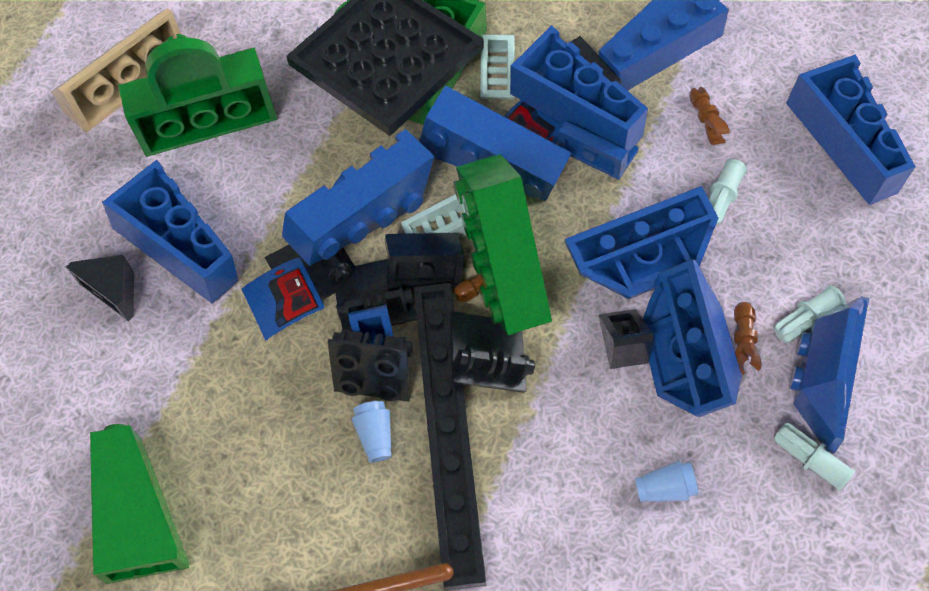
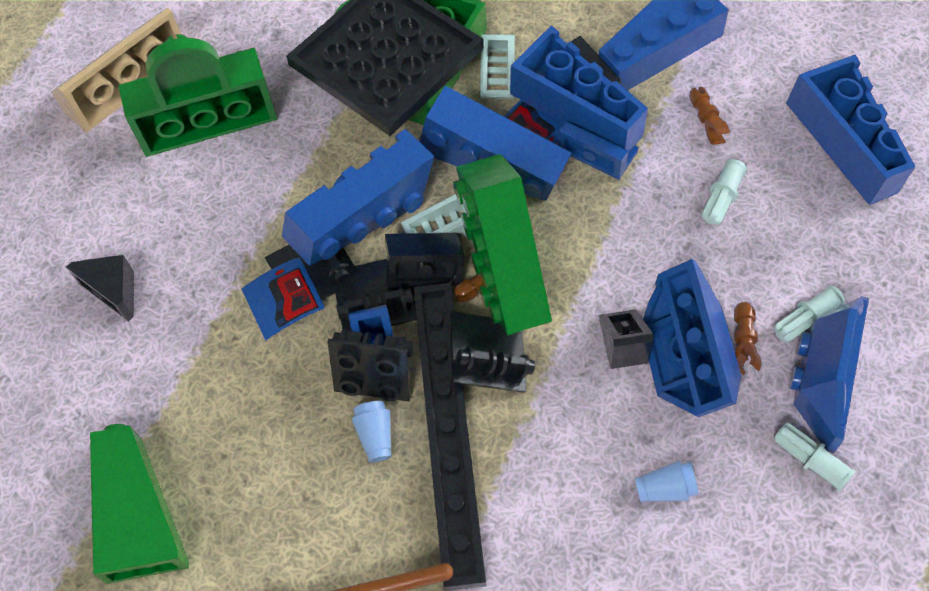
(170, 231): blue wedge -> none
(640, 245): blue wedge -> none

